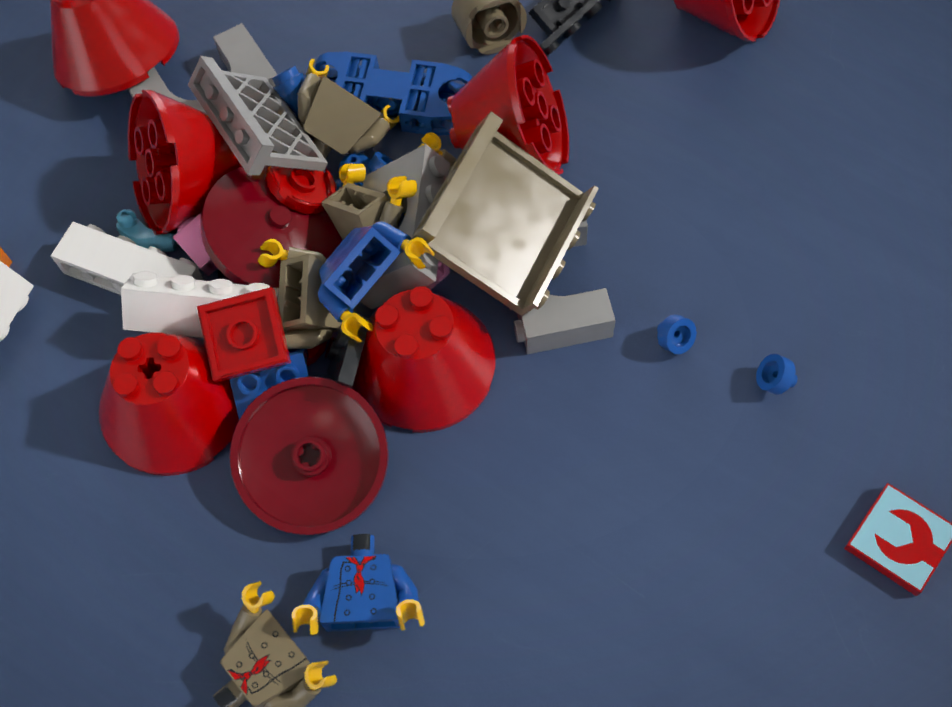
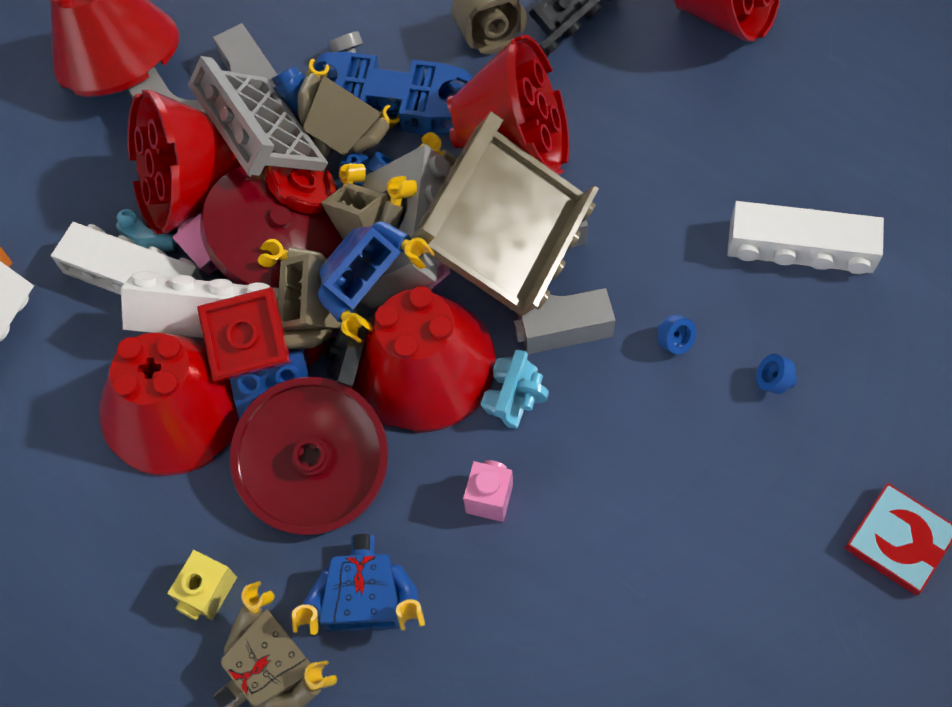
(201, 586): none -> light yellow brick
(346, 43): none -> light grey tile
(488, 490): none -> bright pink brick
(519, 391): none -> medium azure hips
(806, 237): none -> white brick

